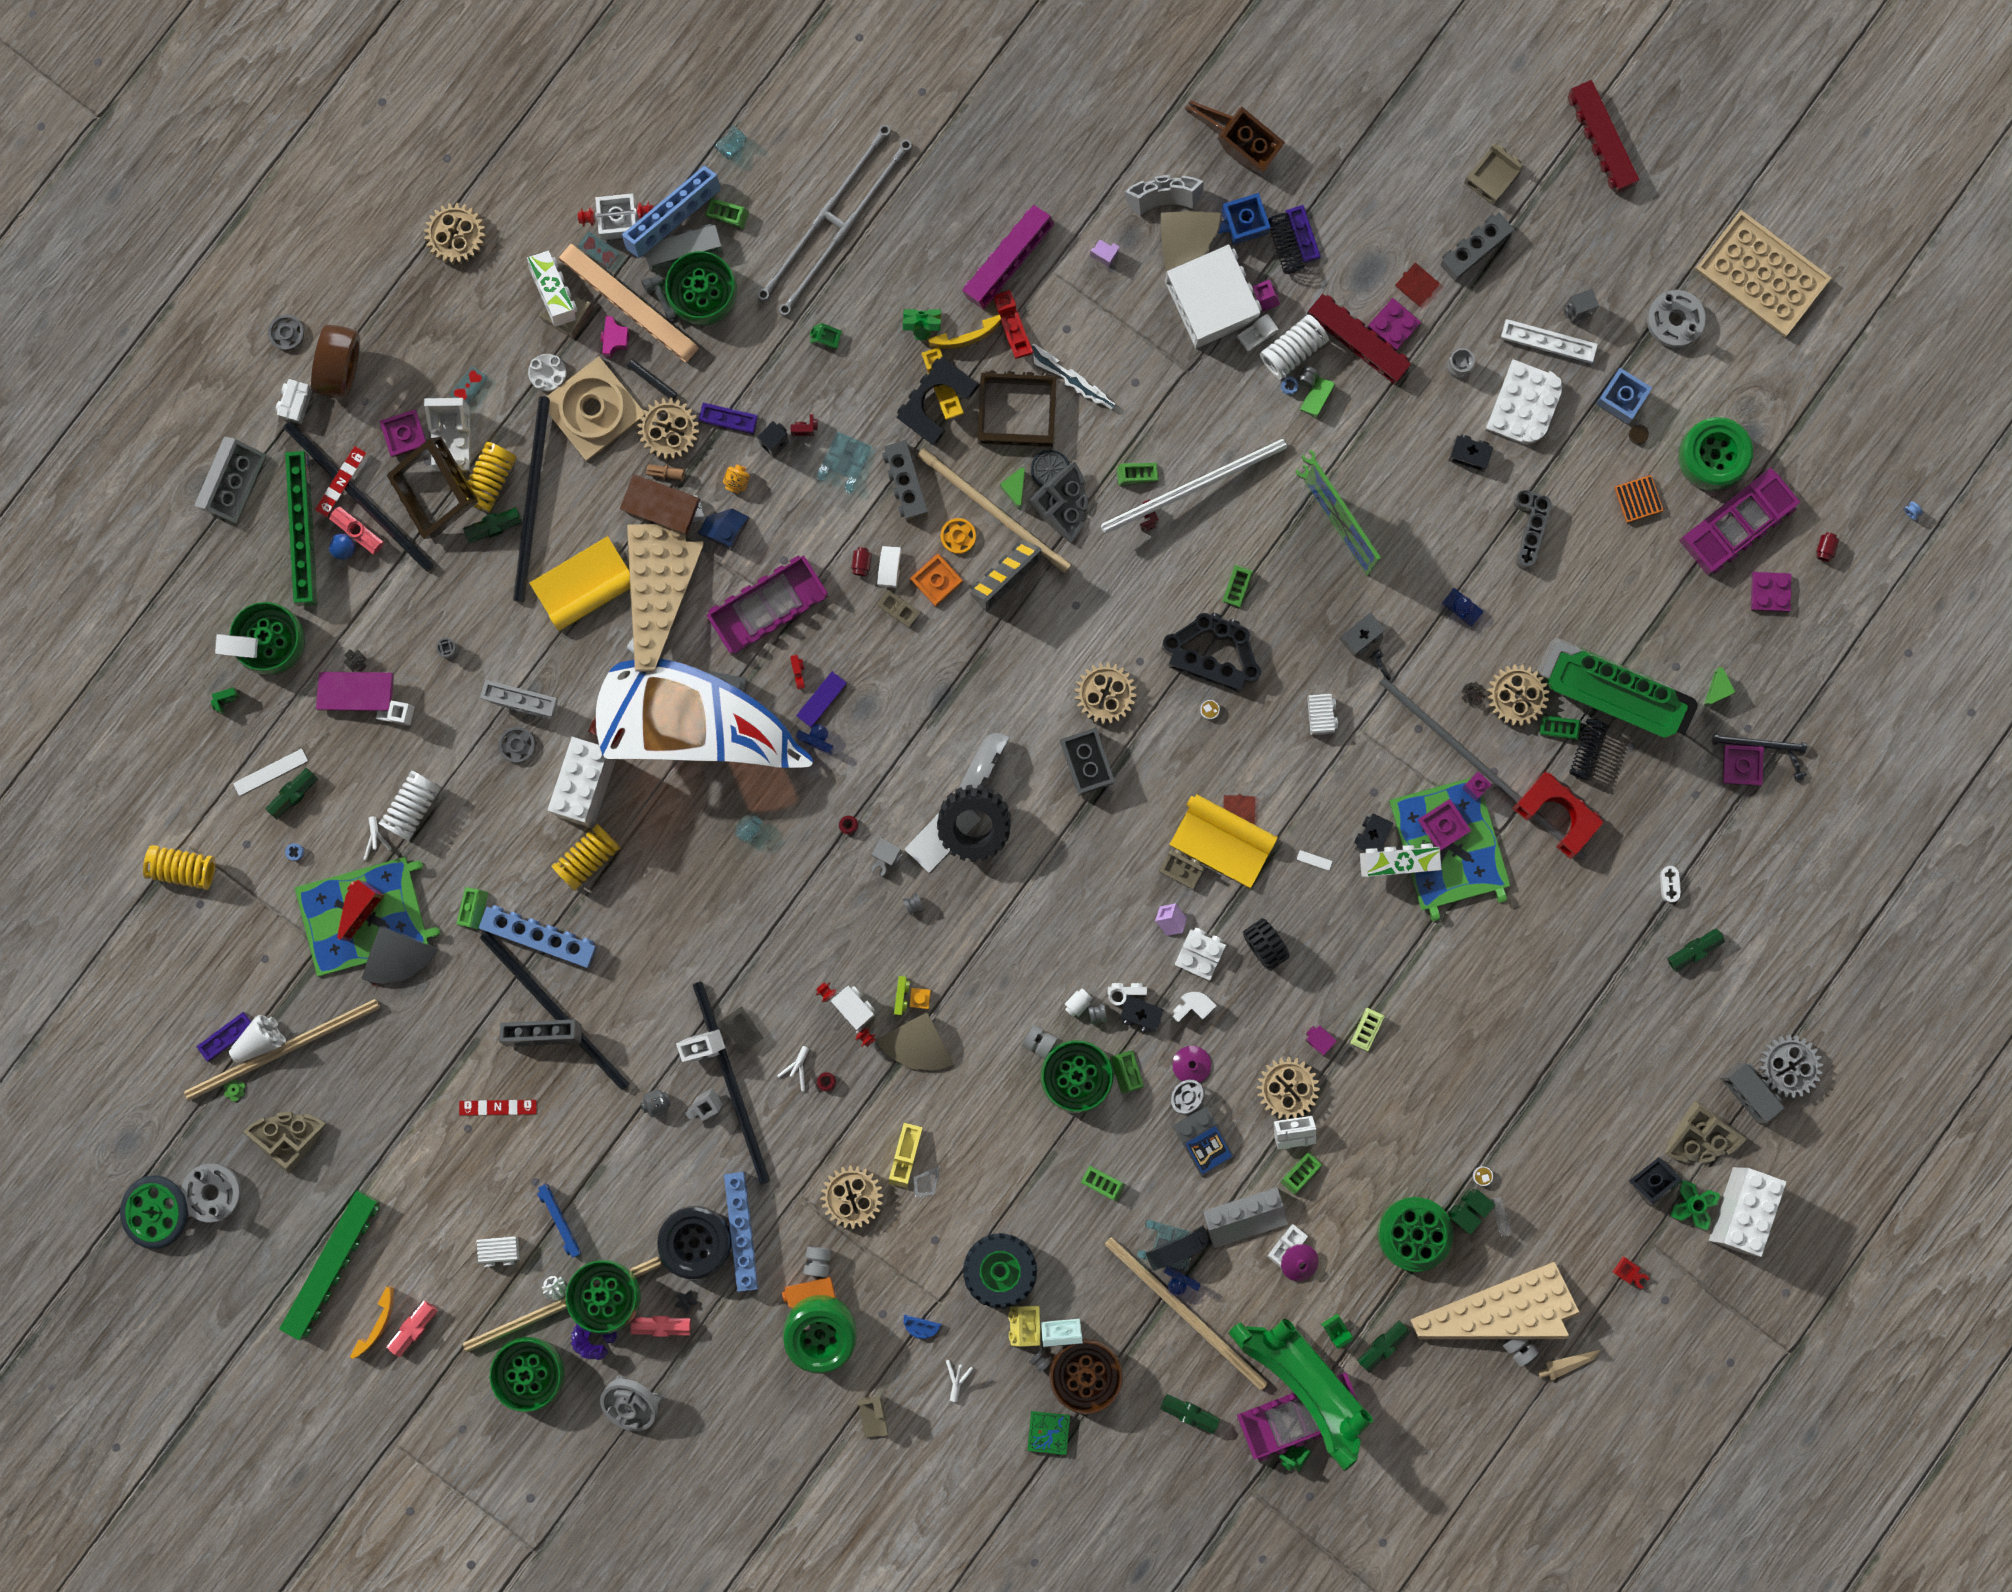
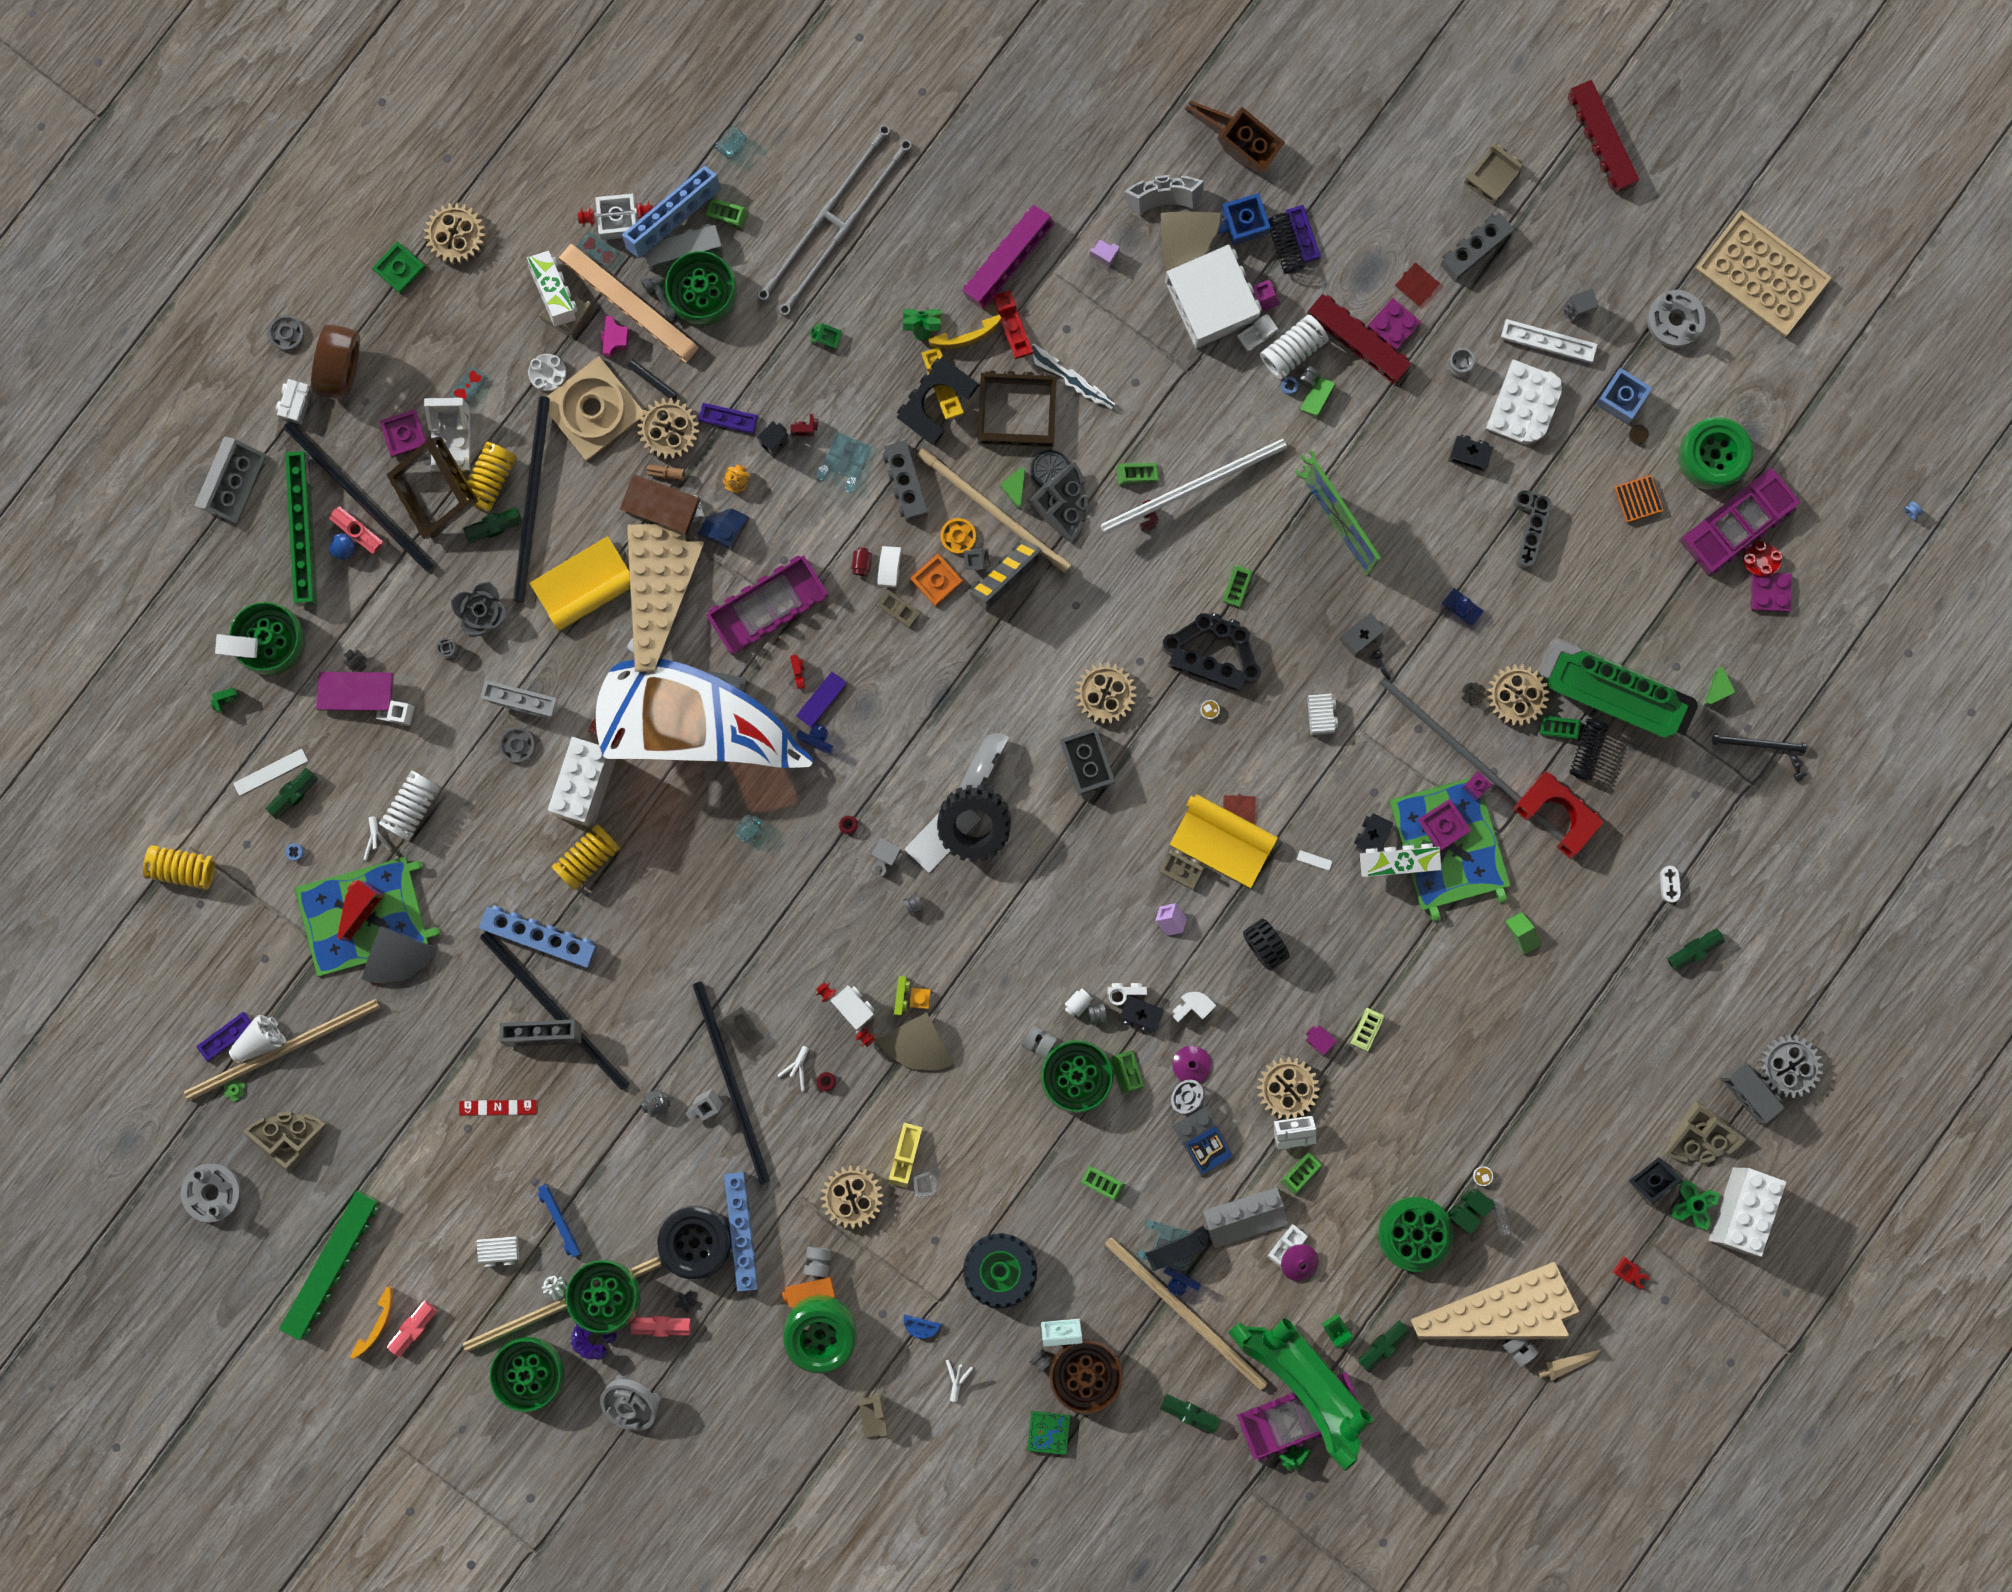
(129, 1210): wedge -> none
(340, 481): red sticker -> none
(398, 267): none -> green tile
(465, 606): none -> dark grey brick
(472, 908): bright green slope -> none
(701, 1045): white brick -> none
(976, 559): none -> dark grey brick
(1024, 1325): light yellow bracket -> none
(1200, 954): white plate -> none
(1523, 933): none -> bright green slope
(1743, 765): magenta plate -> none
(1762, 559): none -> red dish
(1827, 547): dark red brick -> none

